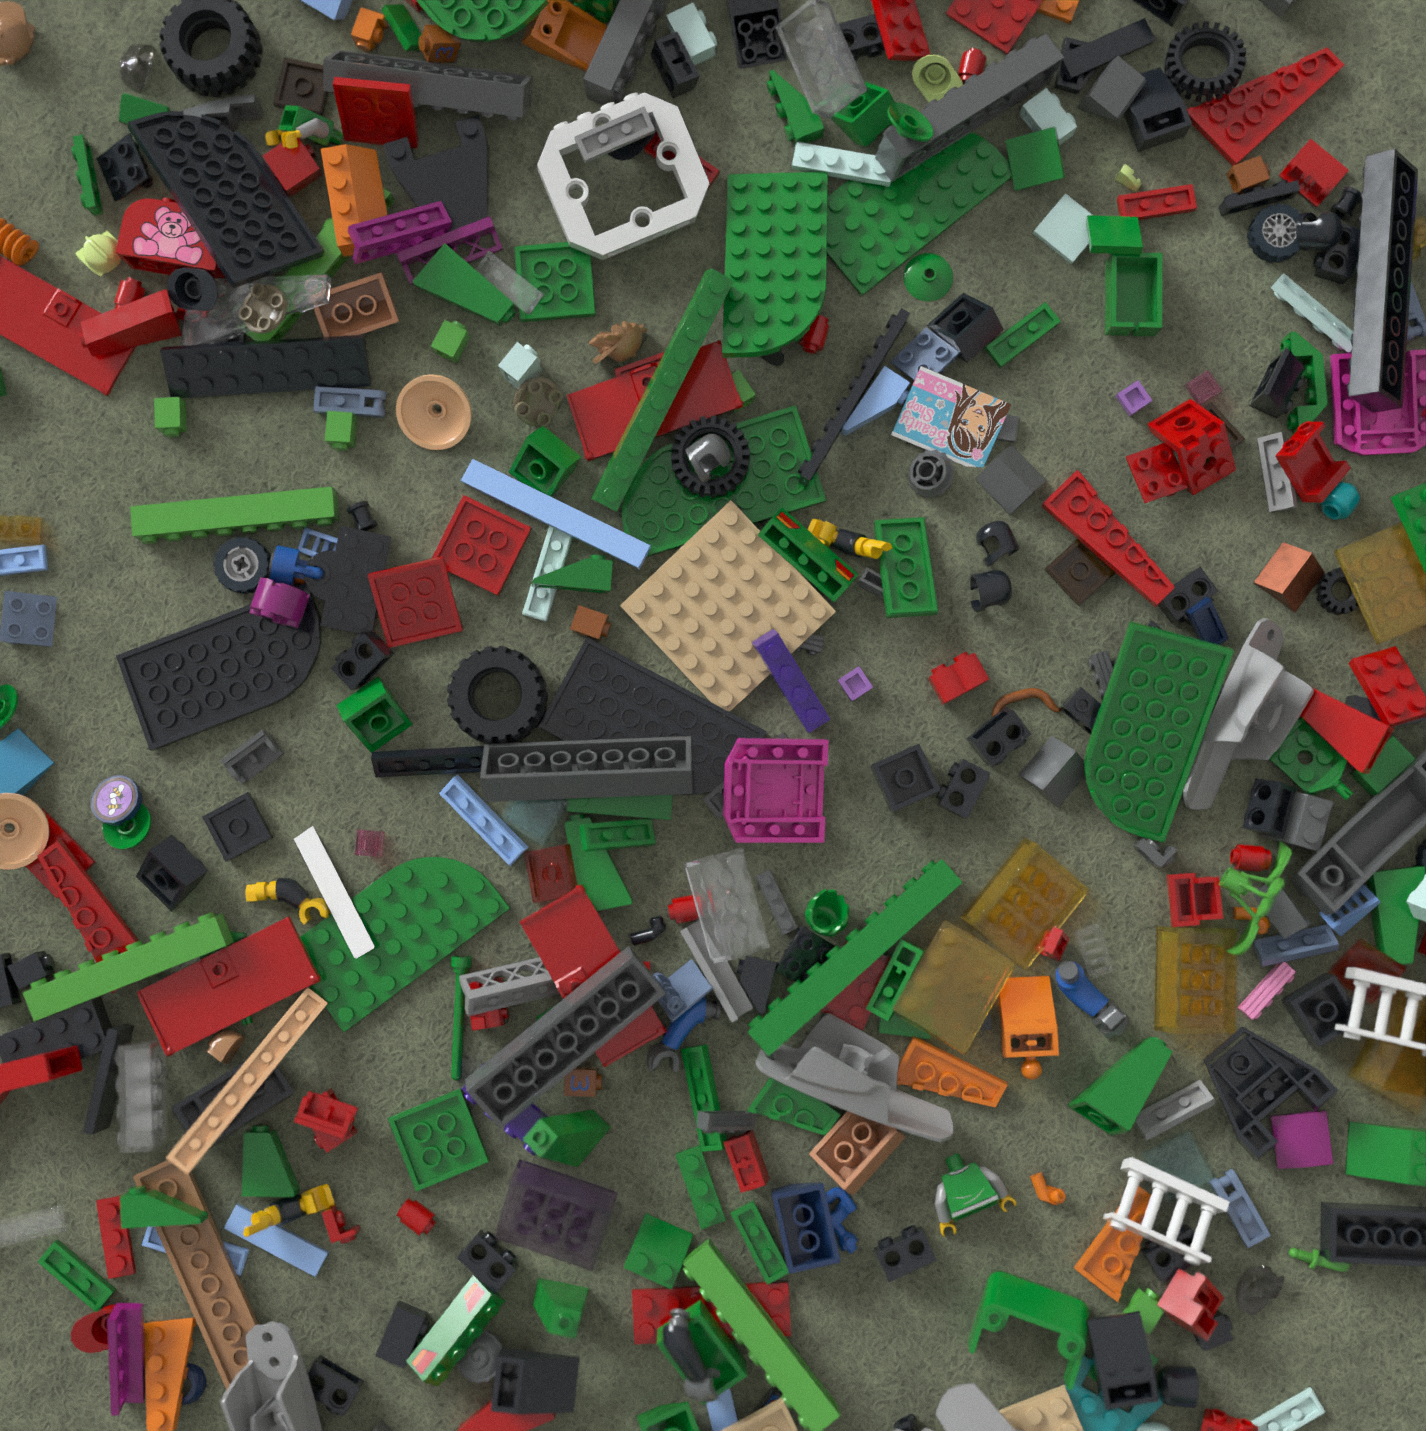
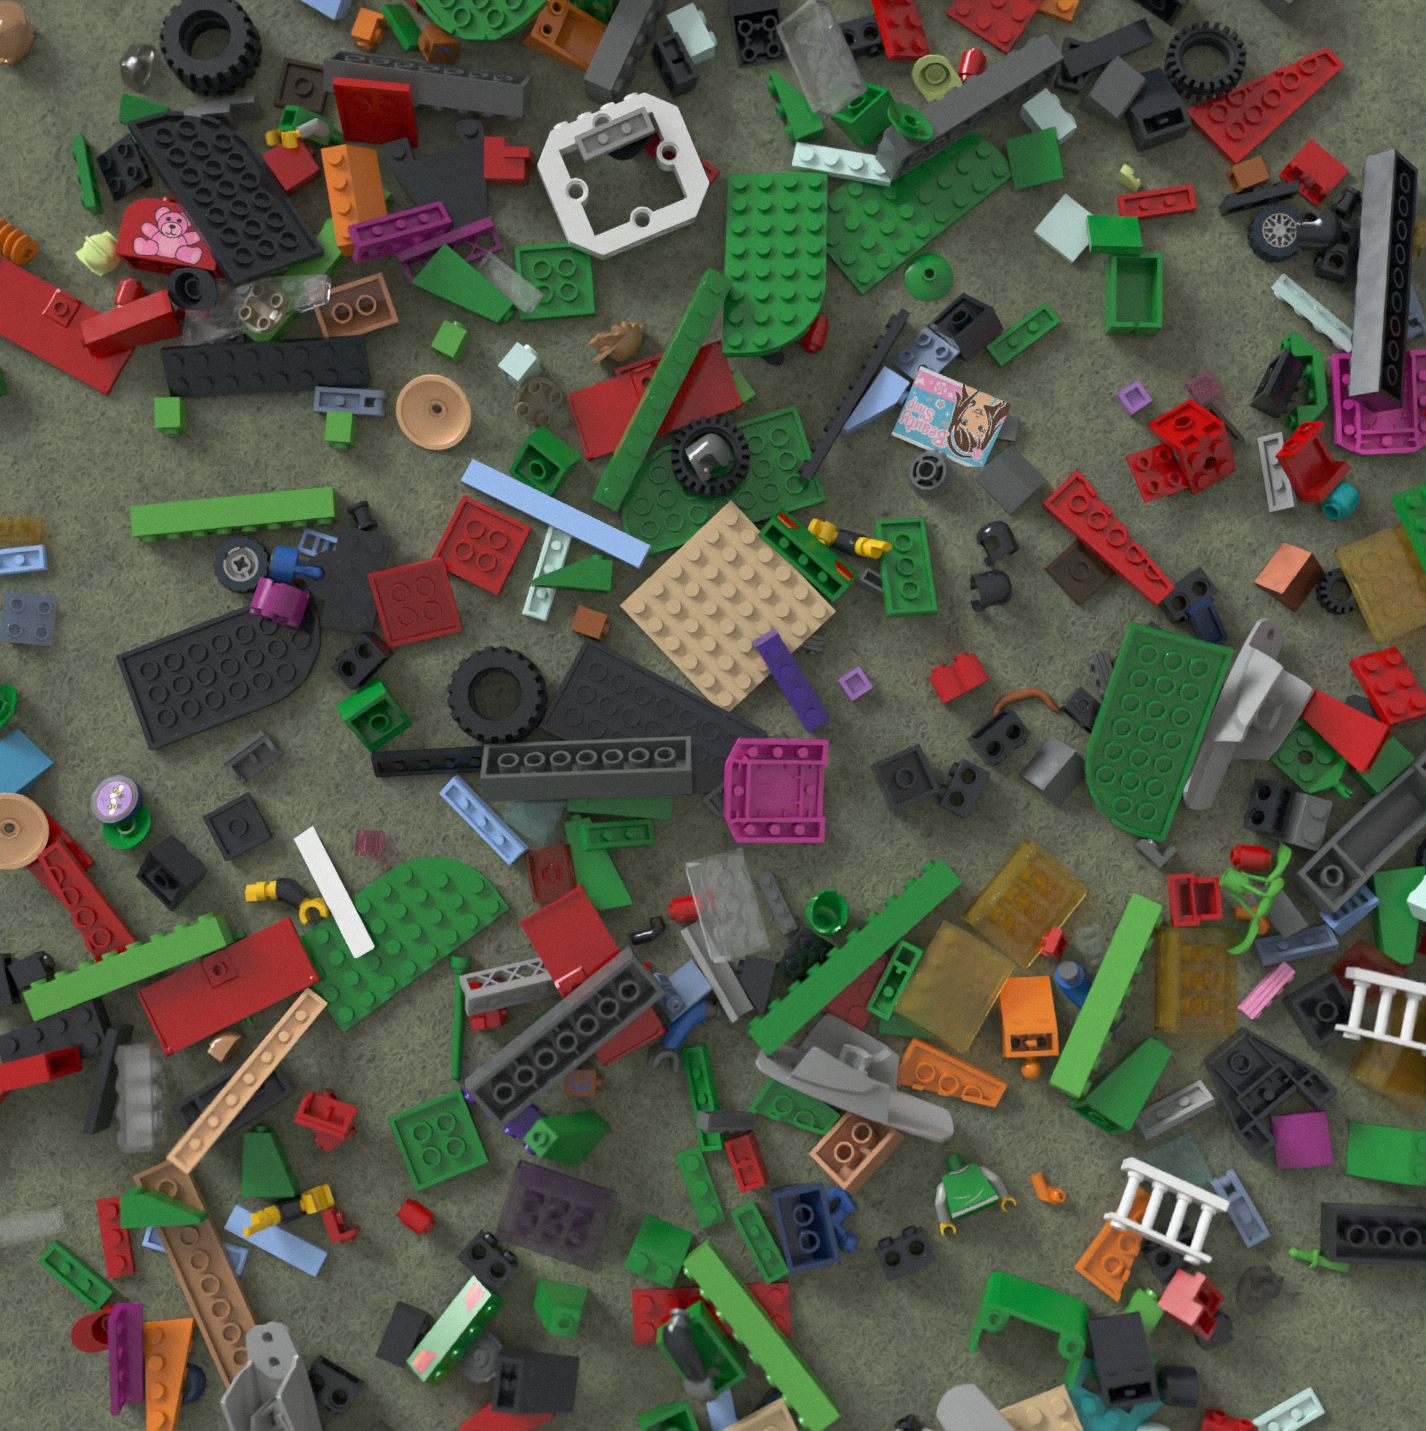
(506, 164): none -> red plate
(1105, 996): none -> bright green brick

